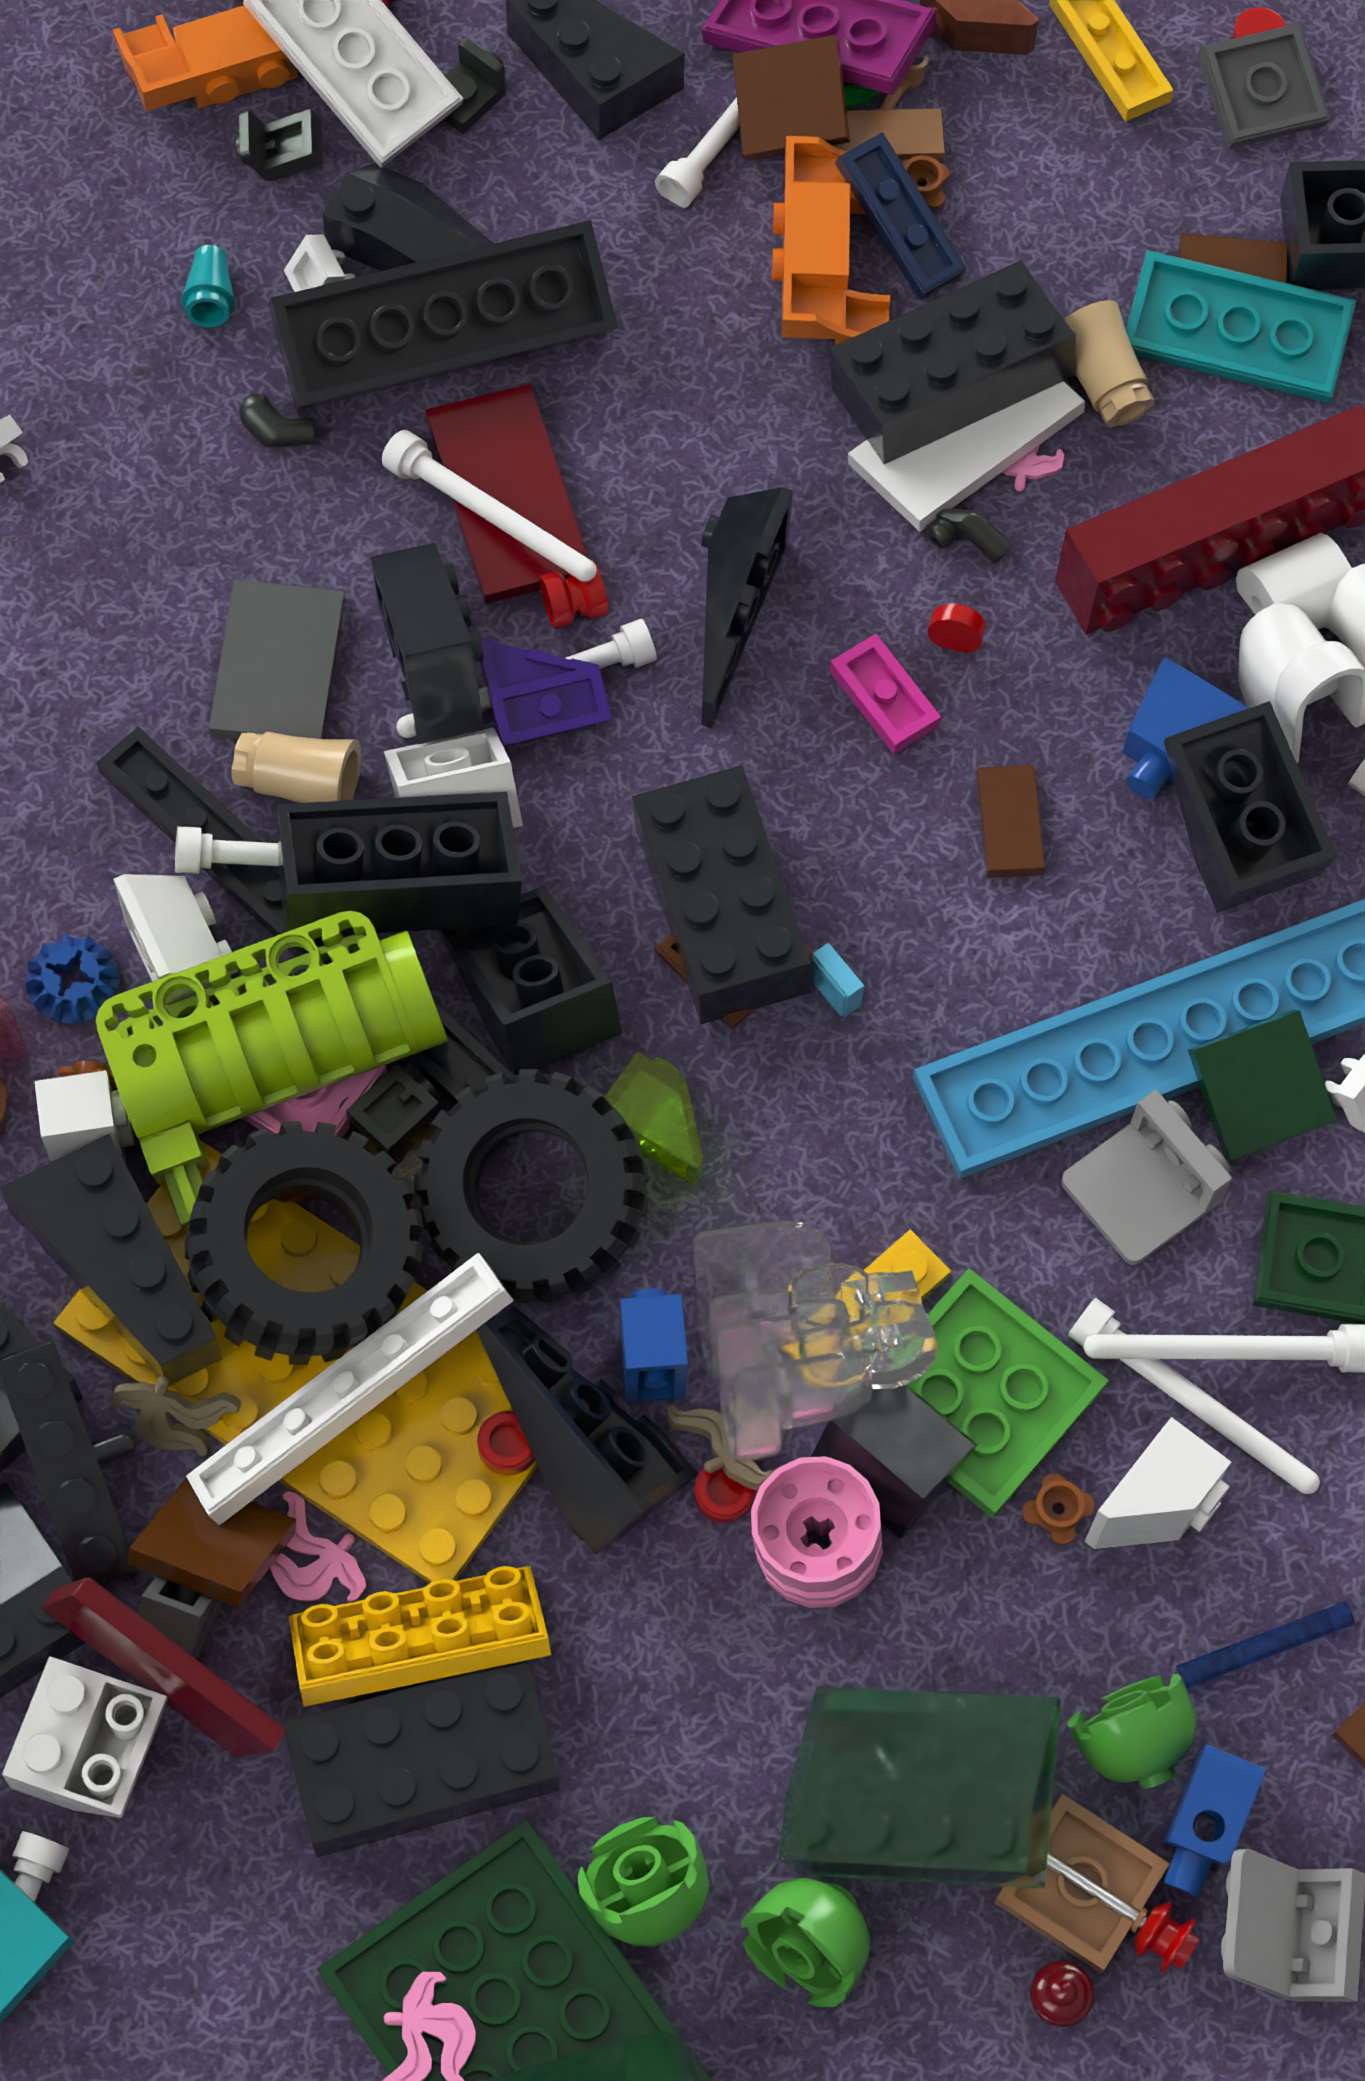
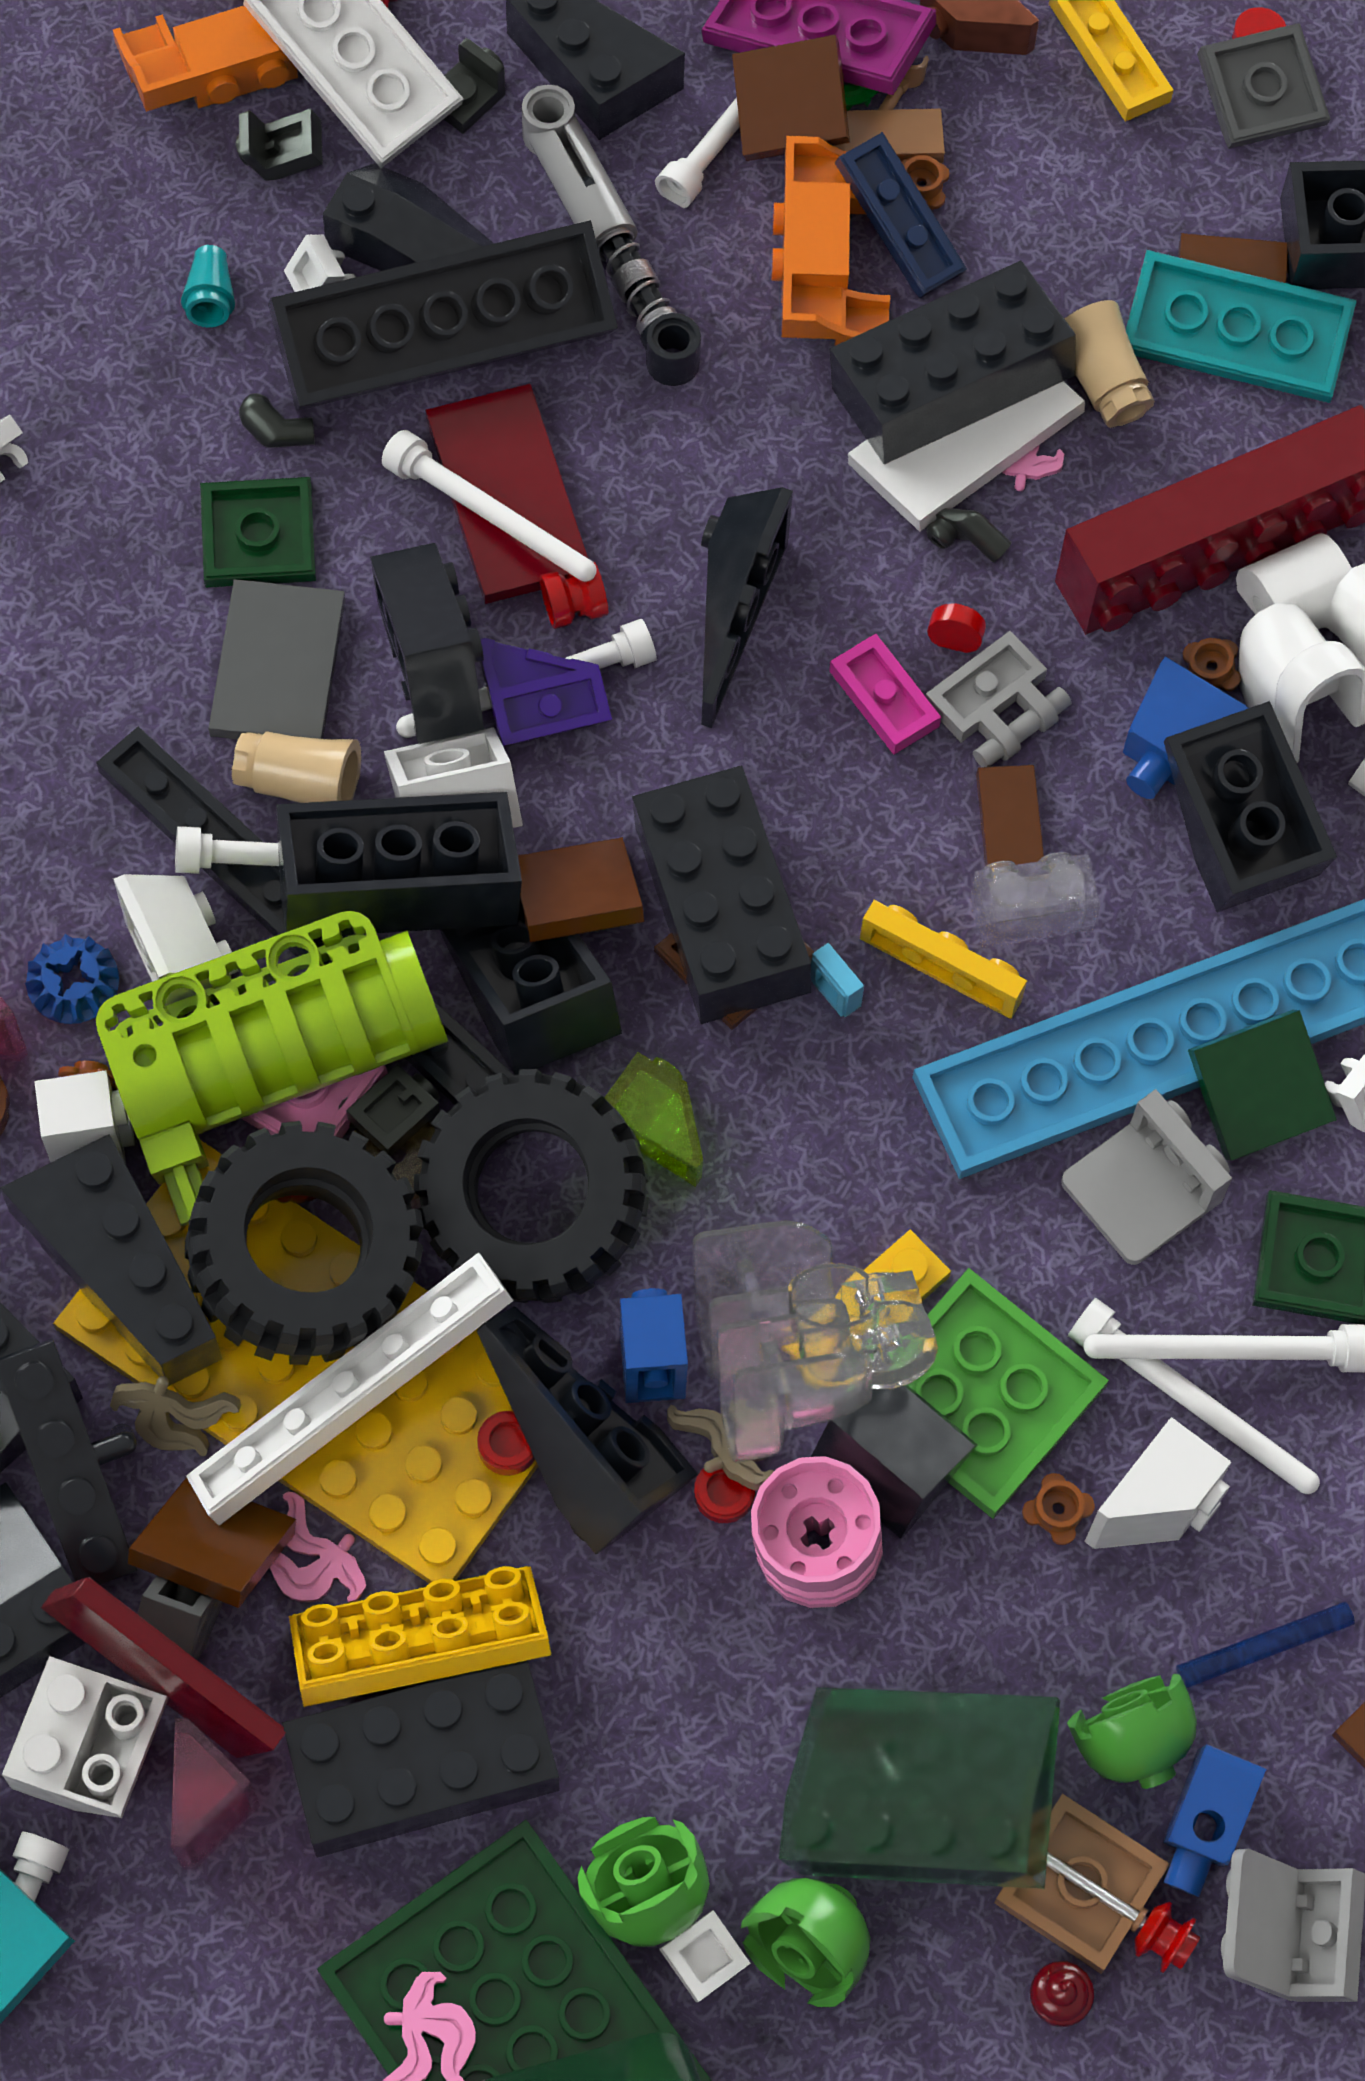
(208, 1796): none -> clear pink slope
(258, 531): none -> dark green tile
(578, 890): none -> reddish brown tile
(591, 196): none -> piece
(704, 1956): none -> white tile
(943, 958): none -> yellow plate
(989, 685): none -> light grey plate
(1034, 900): none -> clear brick
(1215, 651): none -> dark orange plate

